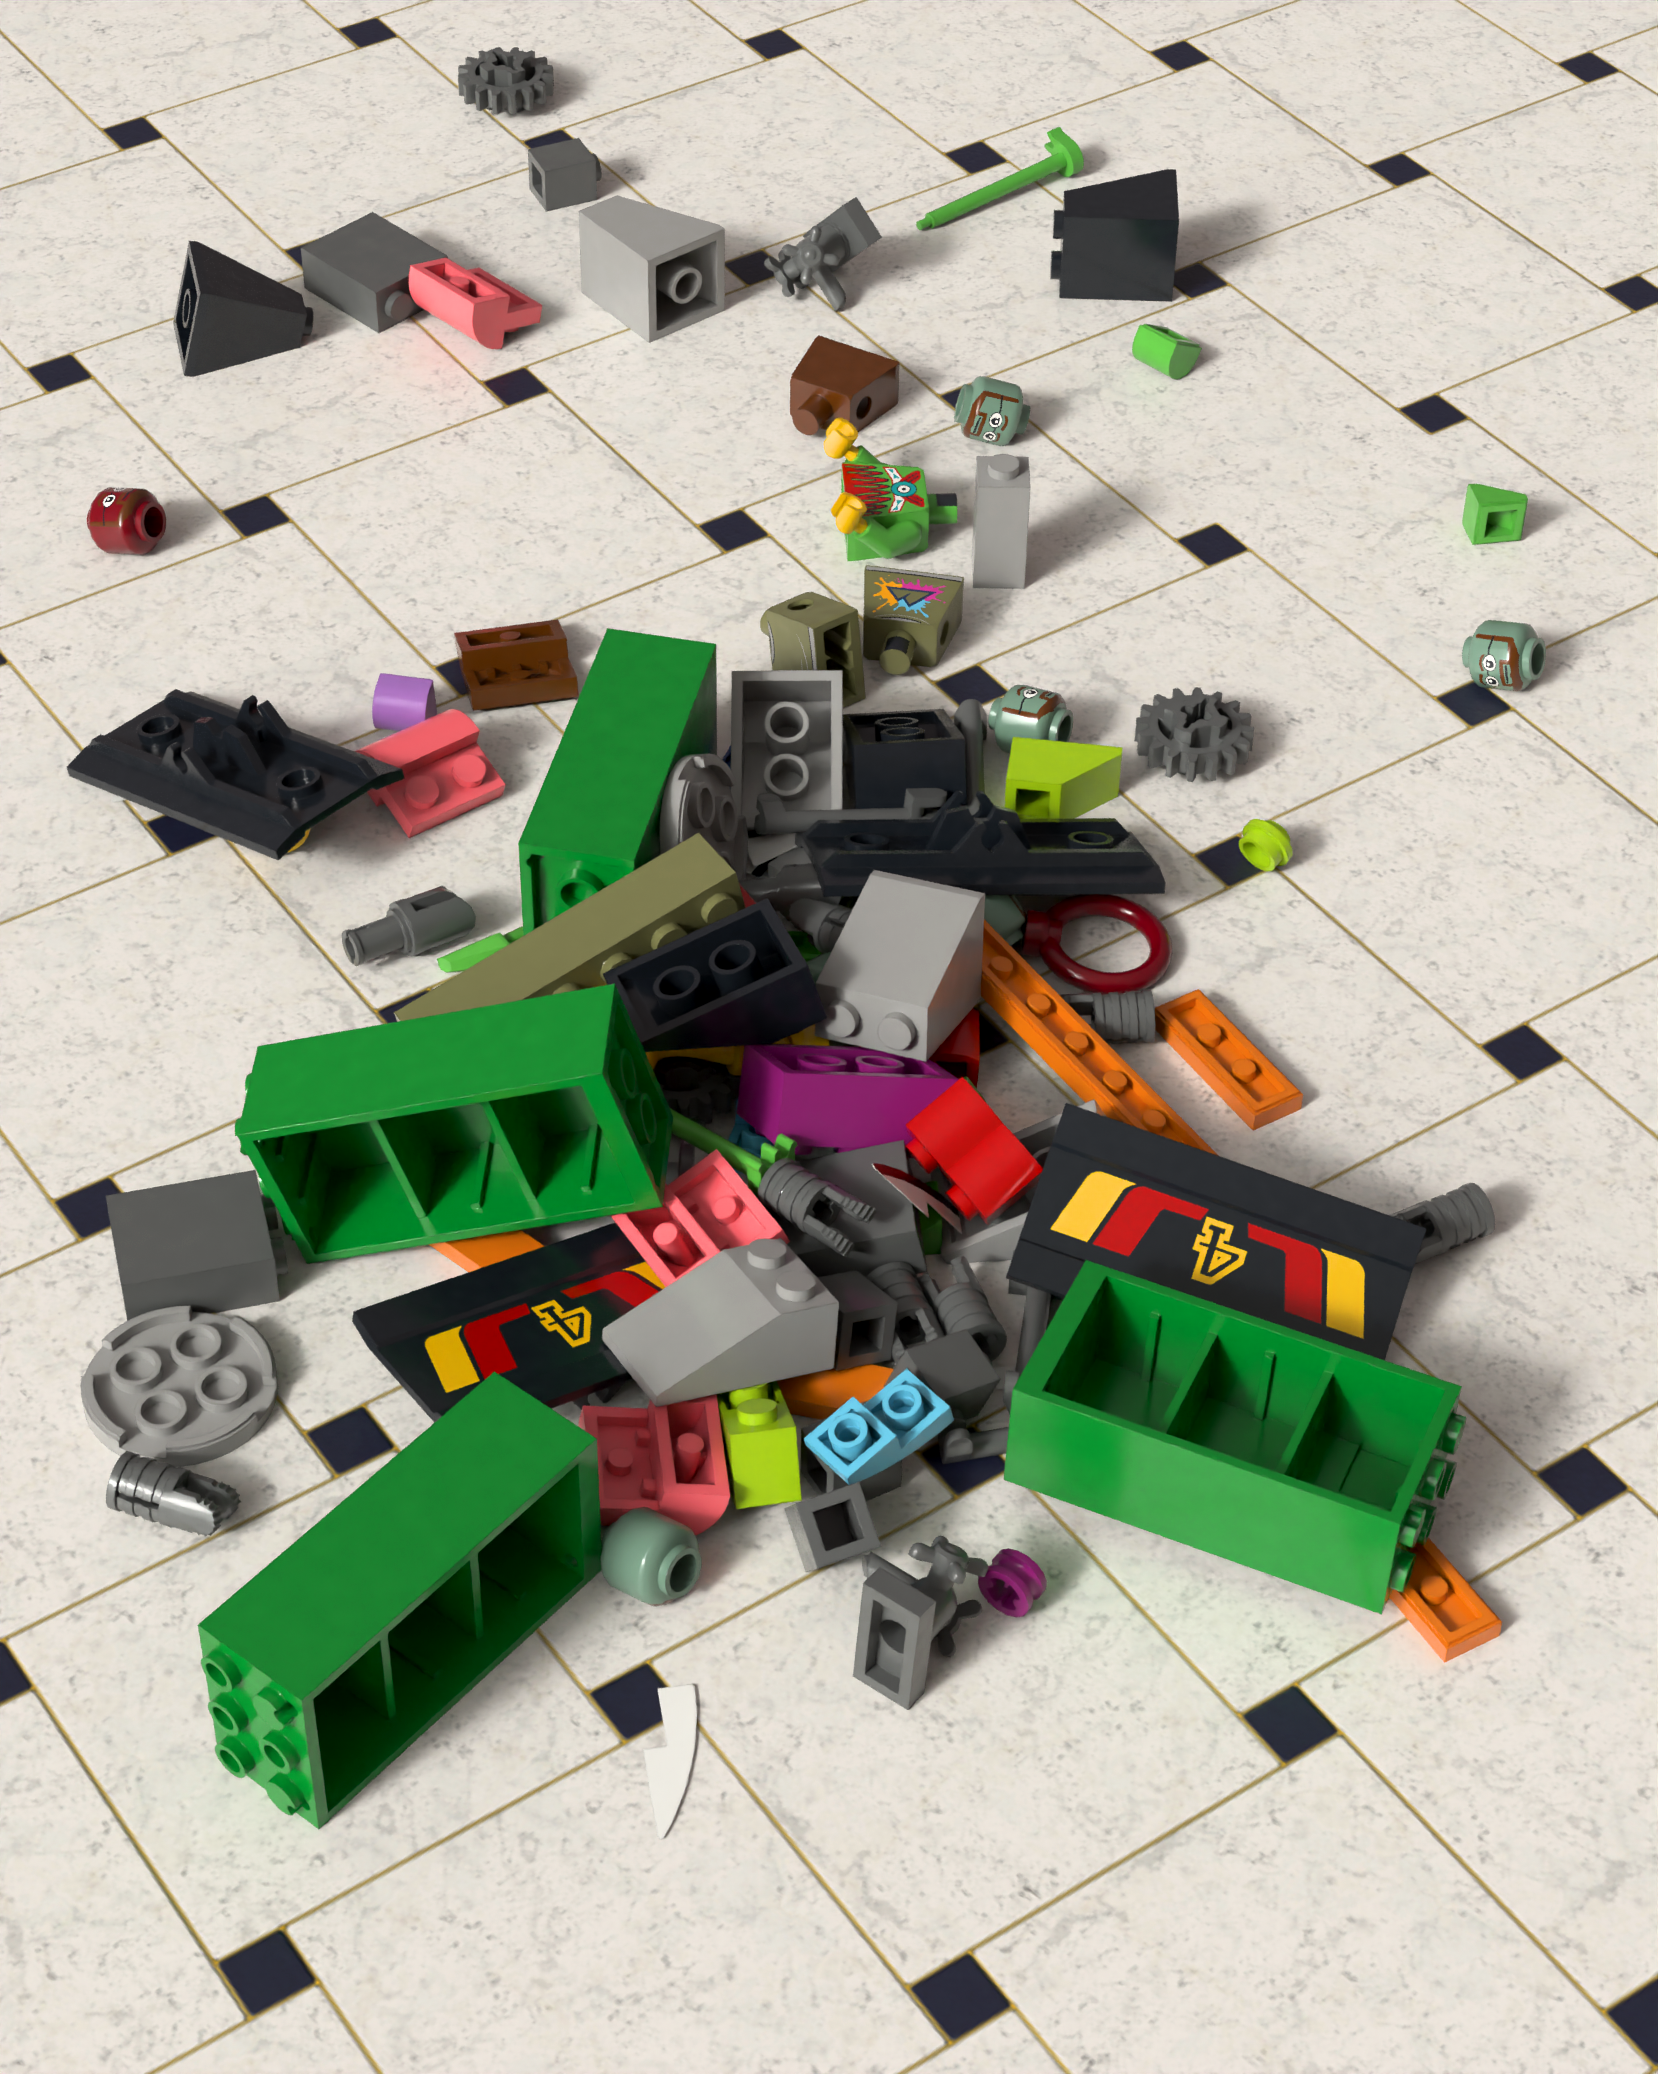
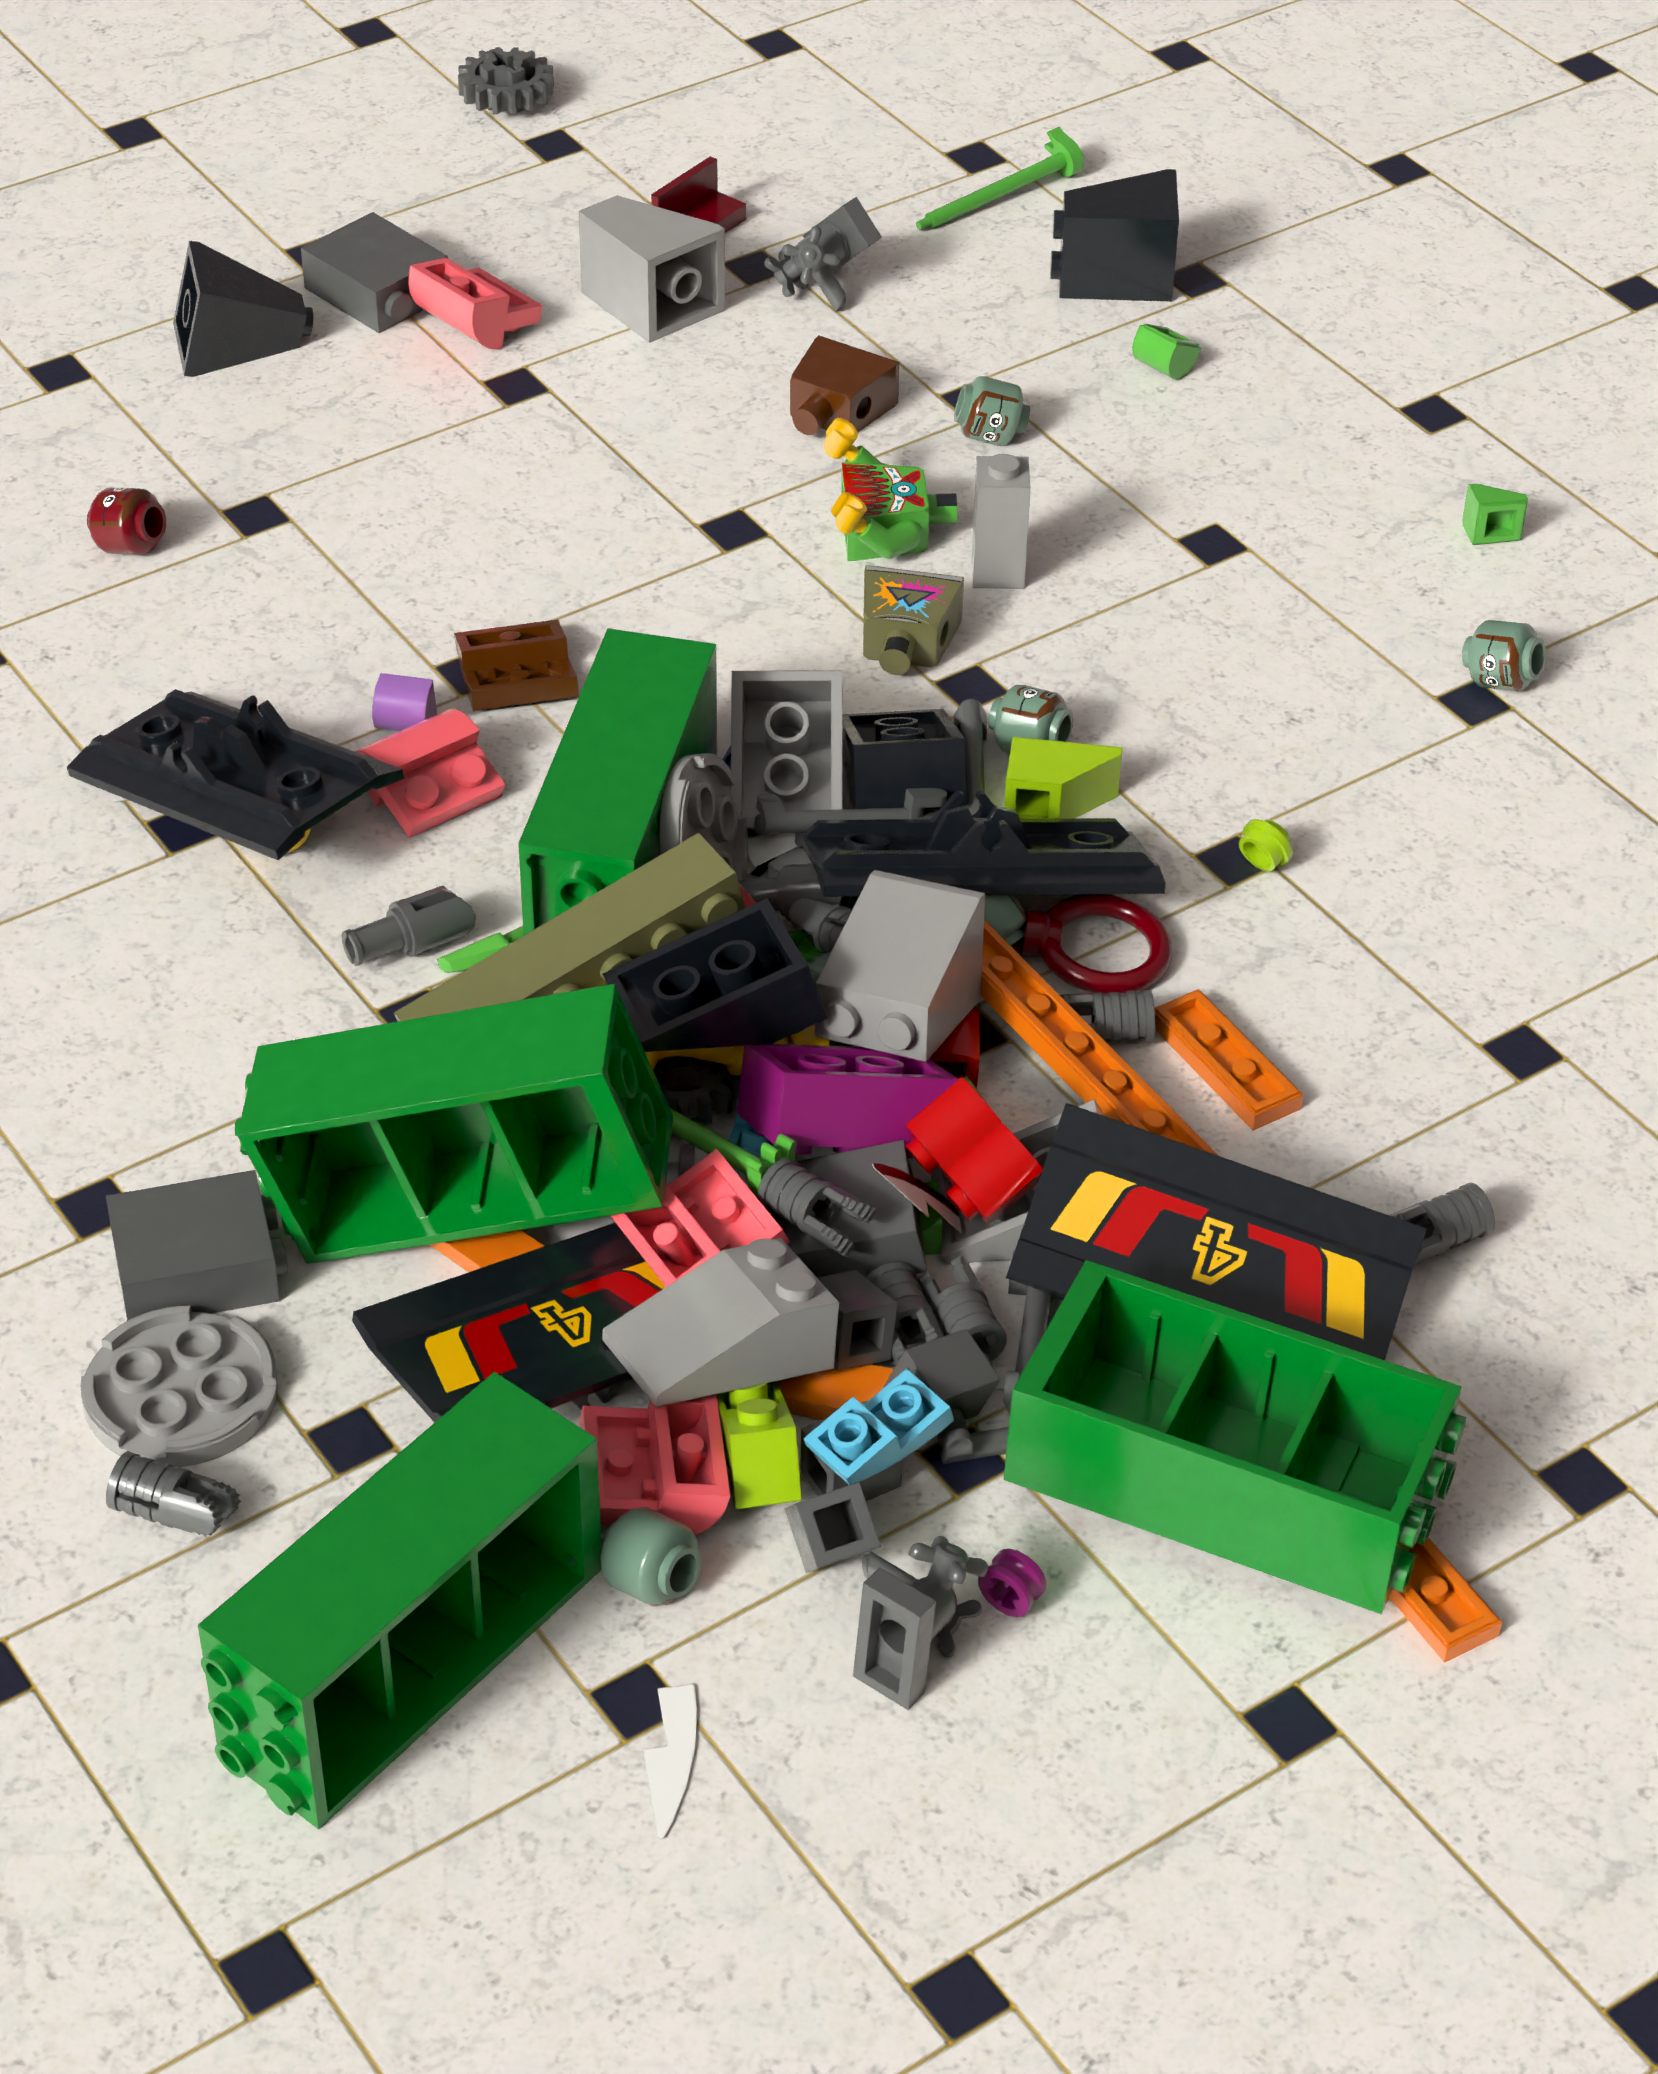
(563, 174): dark grey brick -> none
(697, 196): none -> dark red panel
(817, 635): olive torso -> none
(1194, 734): dark grey gear -> none

